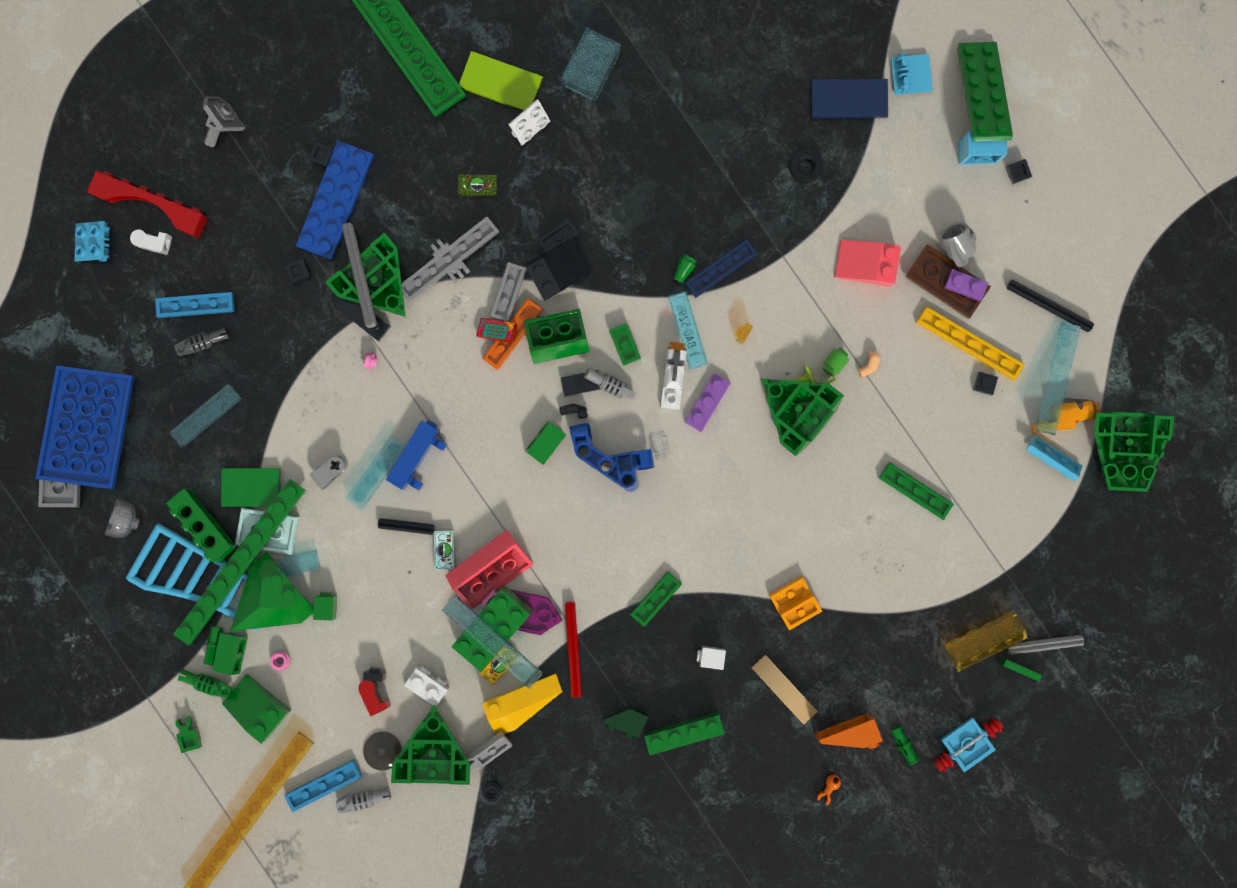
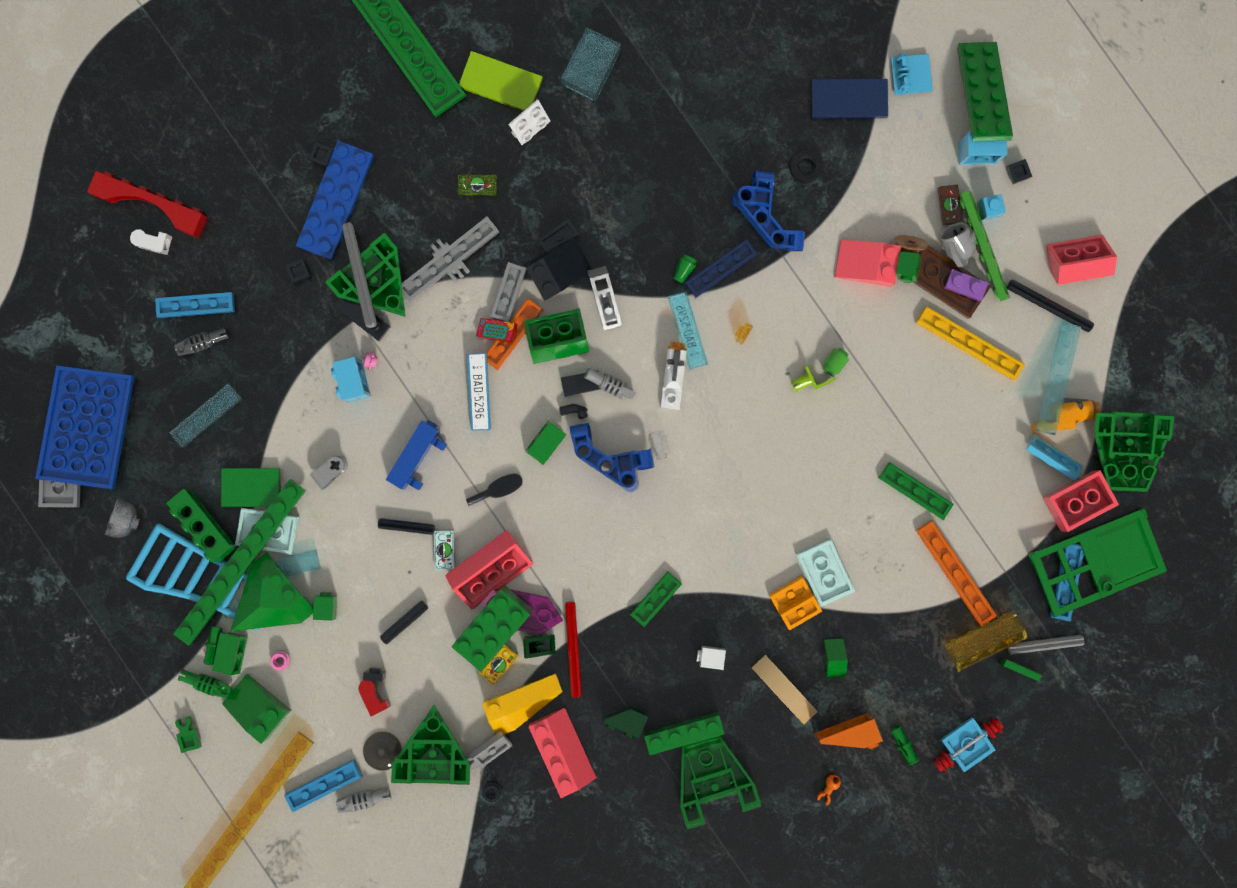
(90, 241): medium azure hinge -> none
(220, 119): light grey piece -> none
(350, 380): none -> medium azure brick
(376, 473): clear light blue plate -> none
(404, 622): none -> black axle
(426, 685): white bracket -> none
(479, 391): none -> white tile
(492, 641): clear light blue tile -> none
(499, 488): none -> black piece
(539, 645): none -> dark green slope
(562, 752): none -> coral slope
(604, 297): none -> light grey slope
(624, 344): green plate -> none
(707, 402): medium lavender plate -> none
(710, 774): none -> green wedge
(759, 200): none -> blue connector
(800, 410): green wedge -> none
(825, 572): none -> light aqua tile
(835, 658): none -> green slope
(873, 363): light nougat arm -> none
(908, 267): none -> green brick
(910, 243): none -> medium nougat piece
(950, 204): none -> tile
(956, 573): none -> orange tile
(985, 383): black plate -> none
(987, 254): none -> bright green plate
(991, 207): none -> medium azure brick
(1062, 590): none -> dark azure tile
(1080, 501): none -> coral brick
(1081, 259): none -> coral slope
(1115, 553): none -> green door

